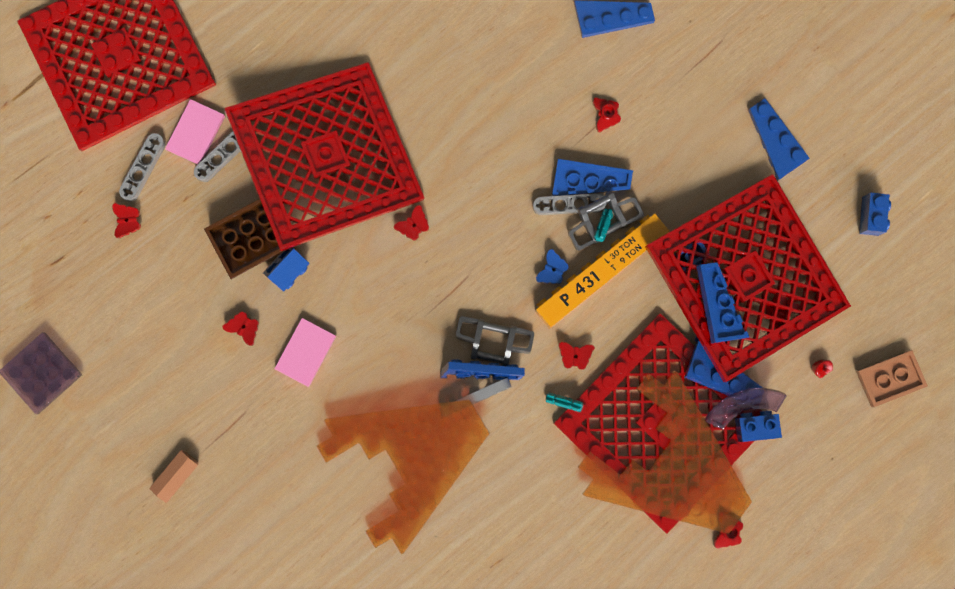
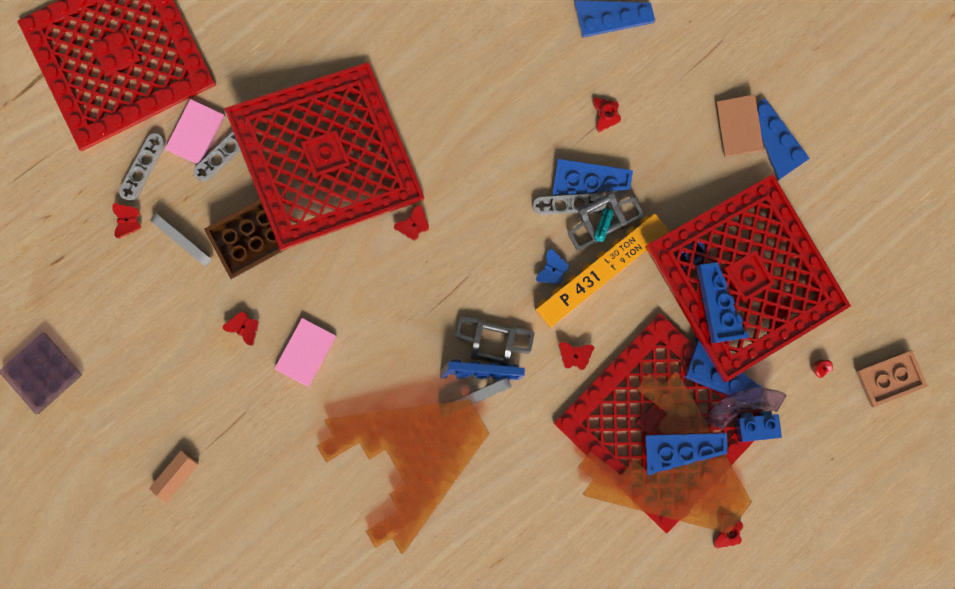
(180, 239): none -> light grey beam
(286, 268): blue brick -> none
(564, 402): teal axle -> none
(675, 450): none -> blue wing
(740, 126): none -> nougat tile
(875, 214): blue brick -> none

